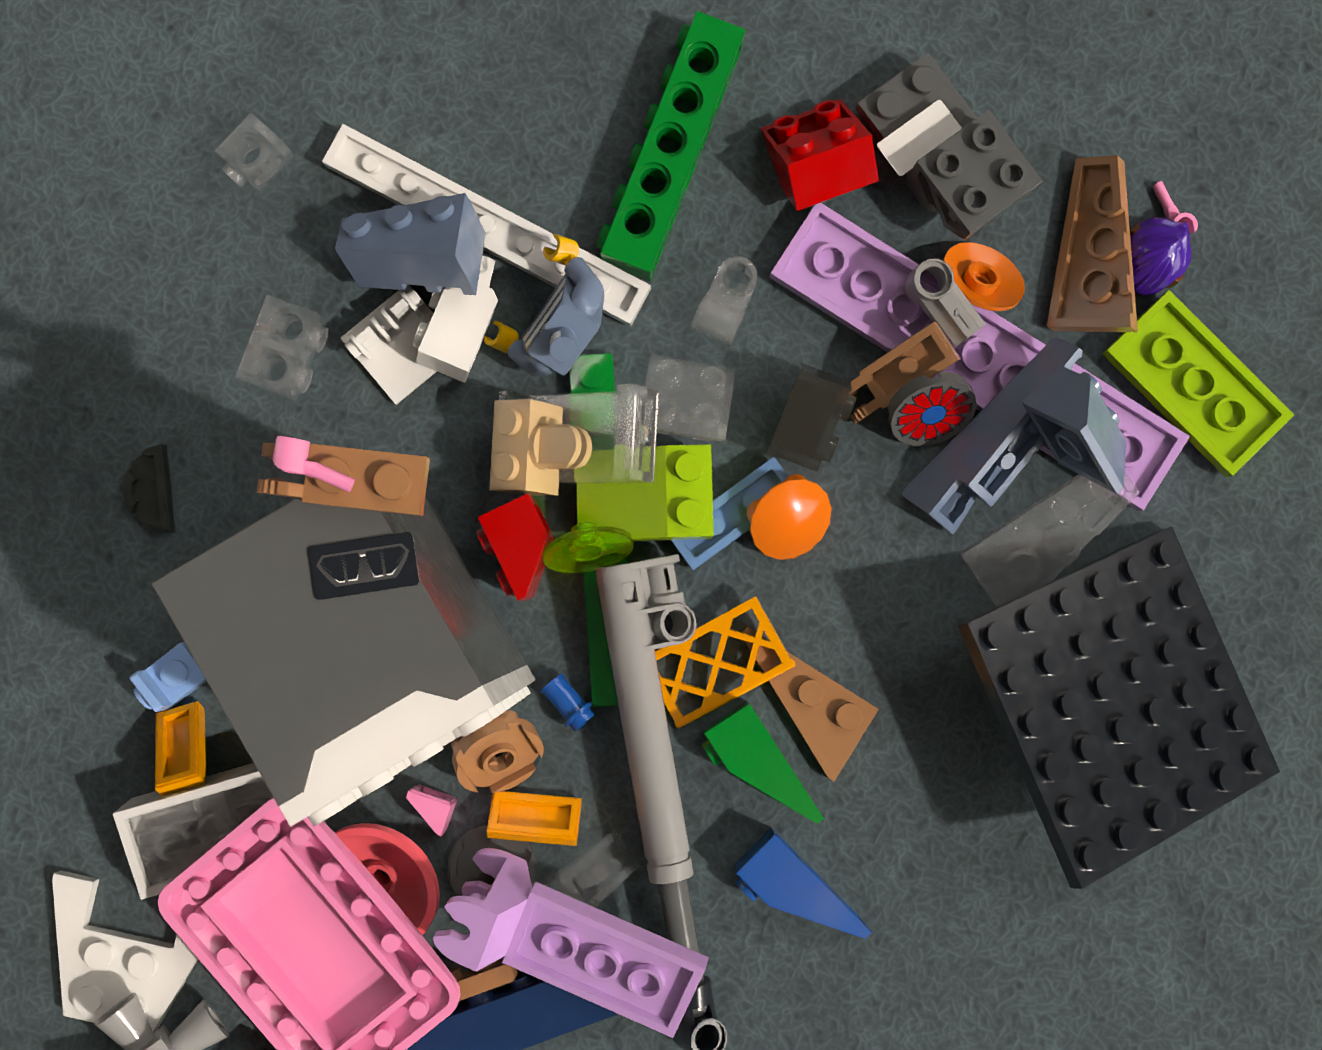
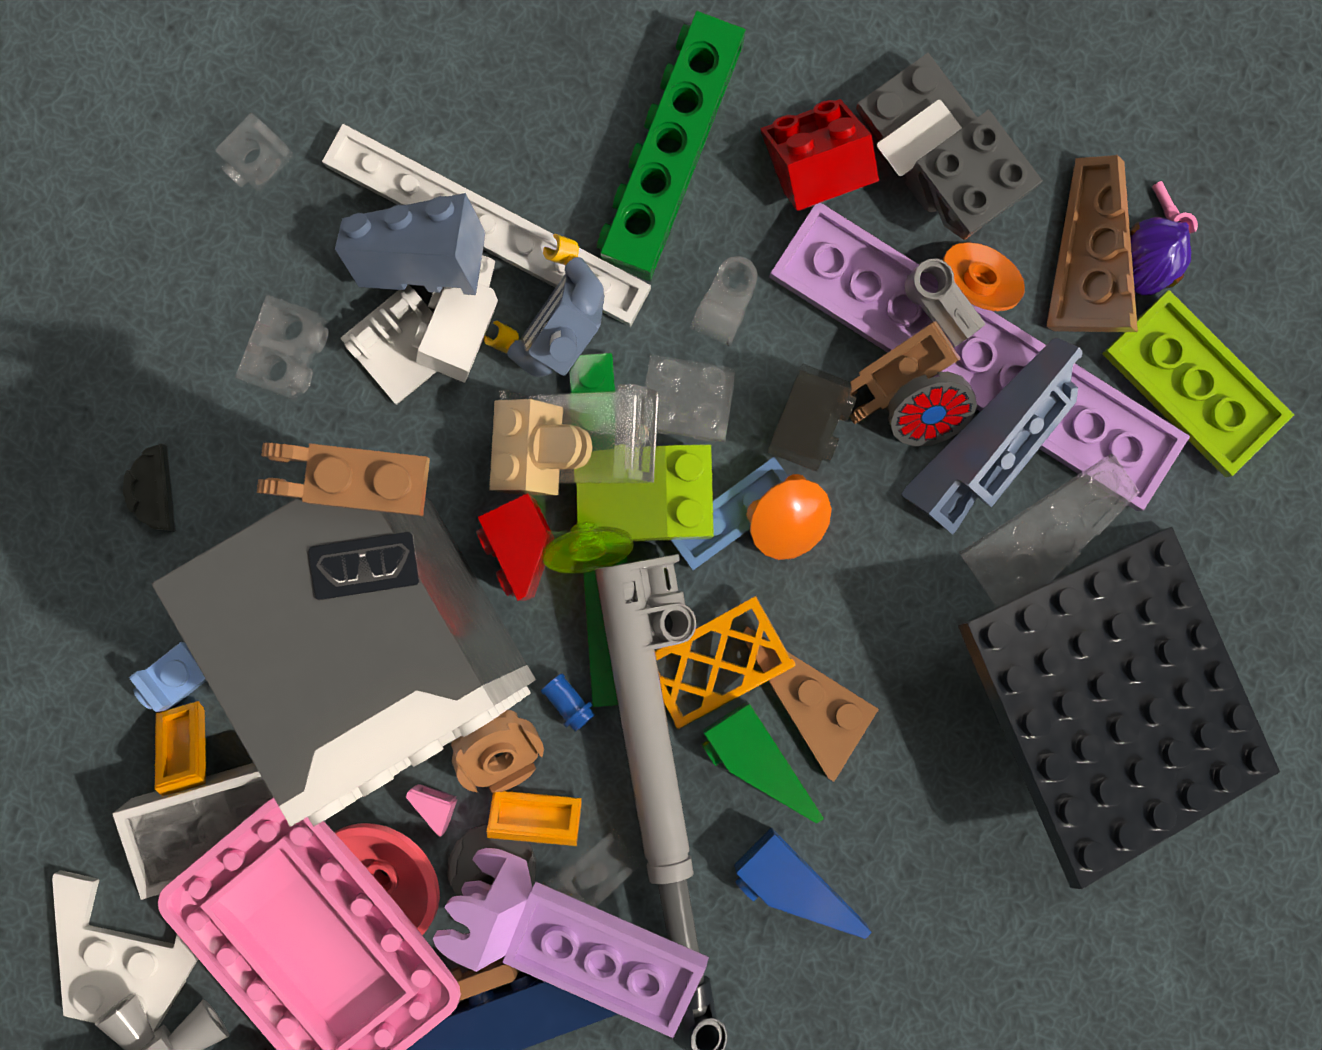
(292, 455): bright pink hand -> none
(1079, 427): sand blue slope -> none

